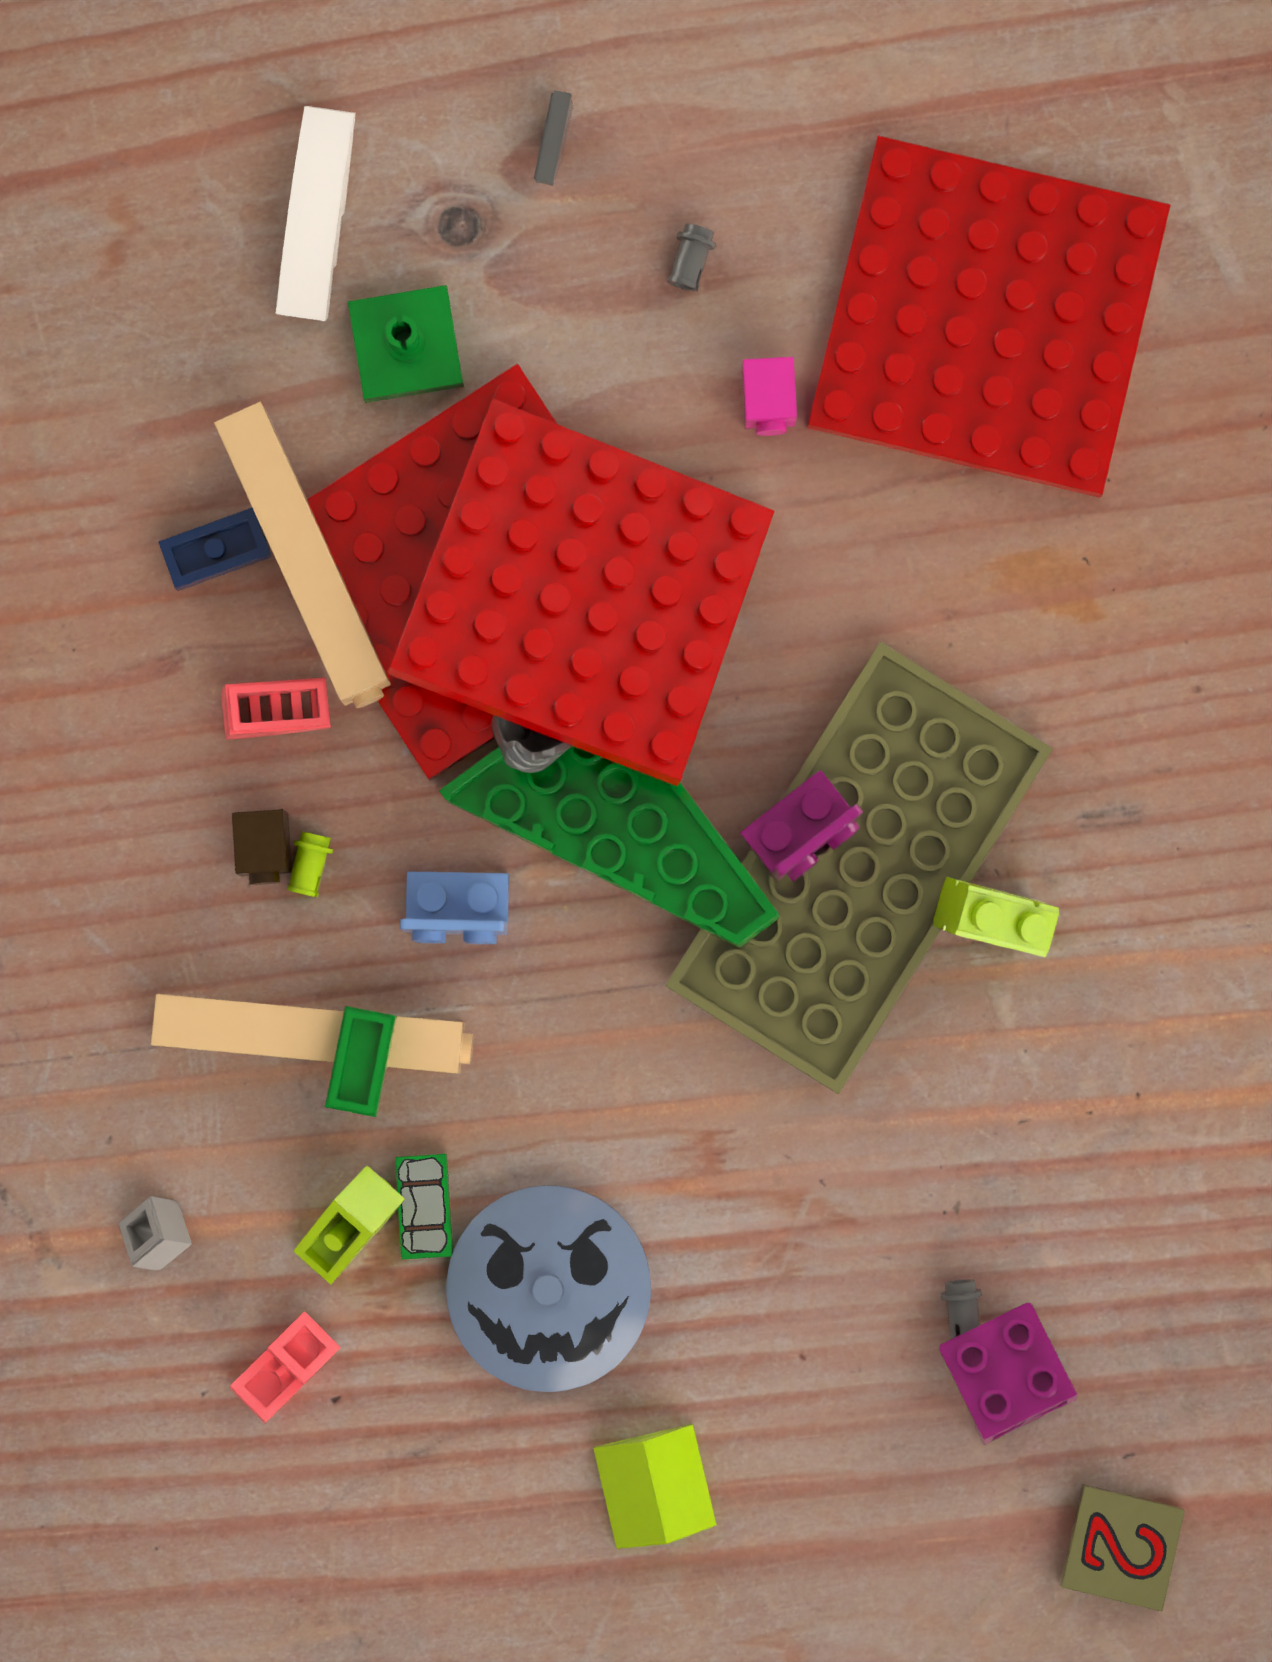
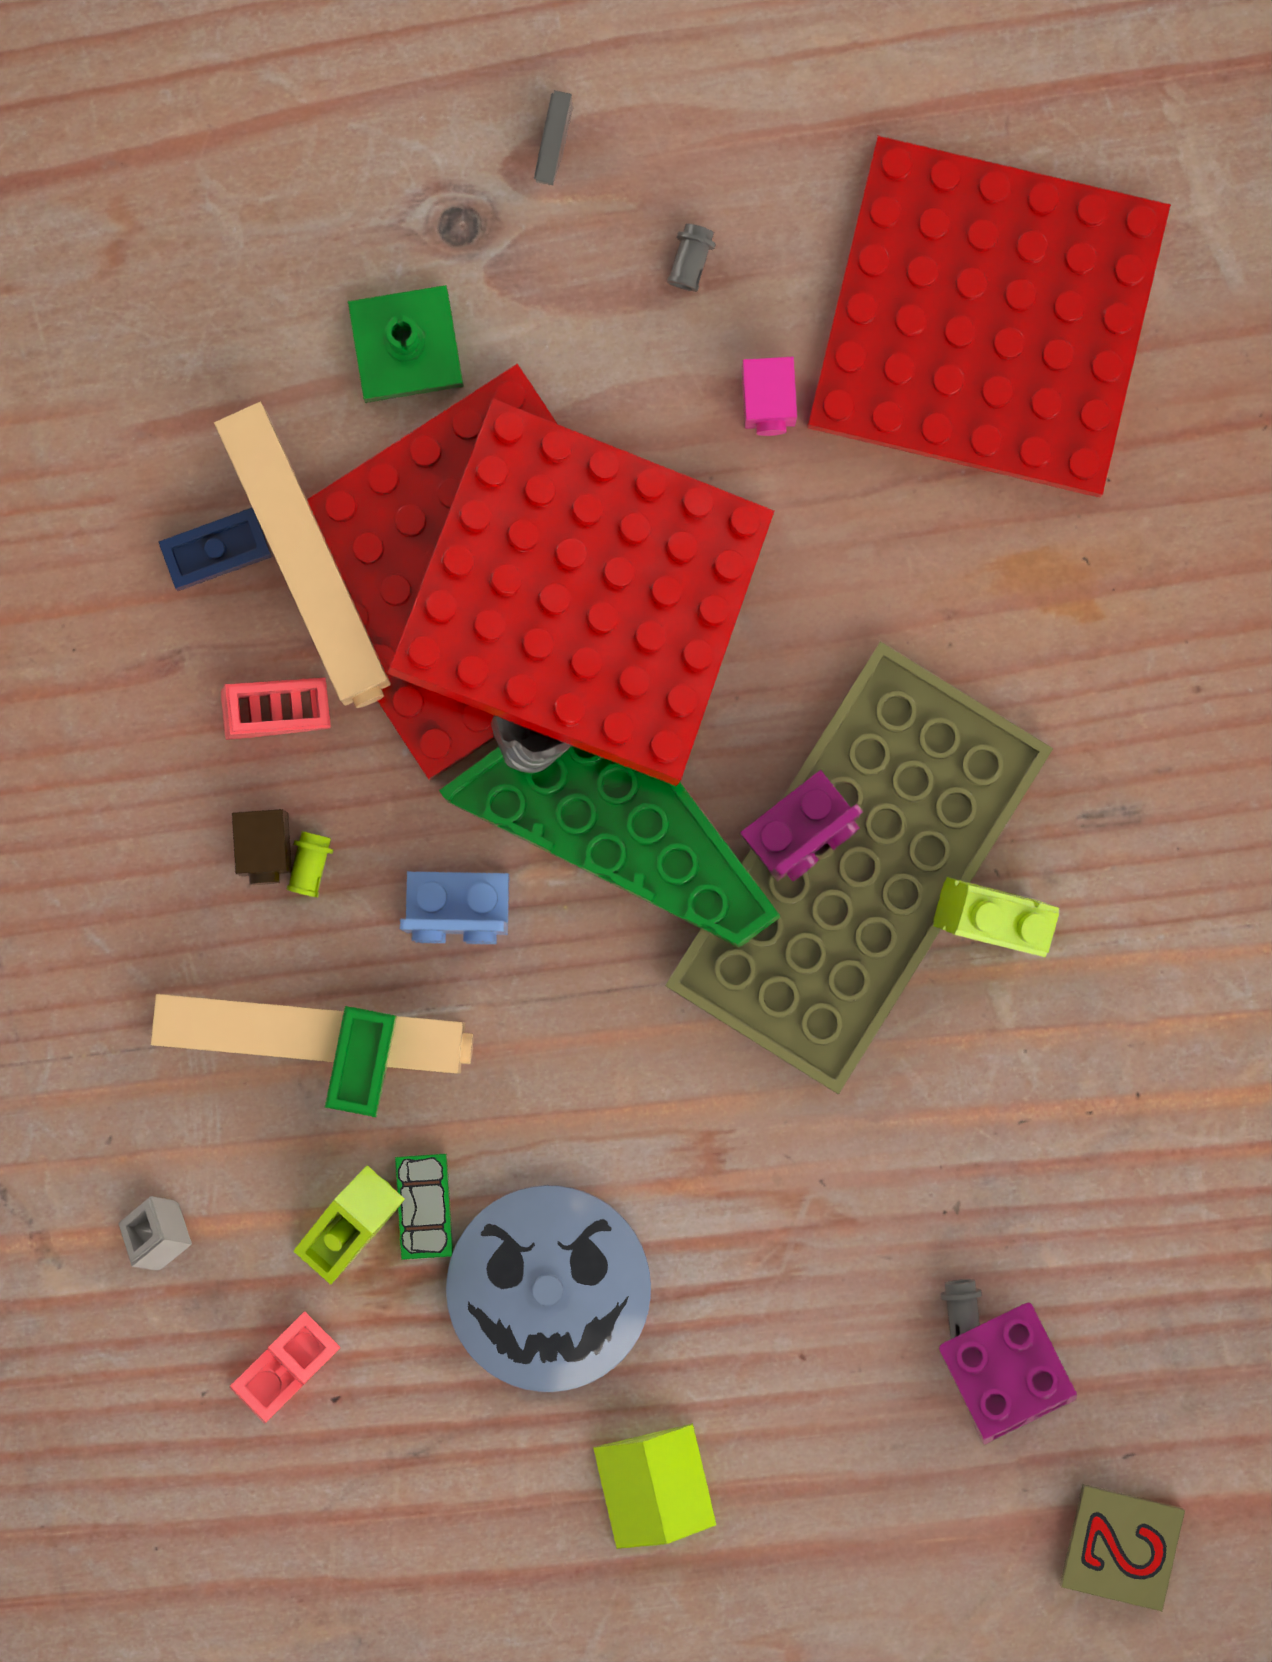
(315, 213): white slope -> none

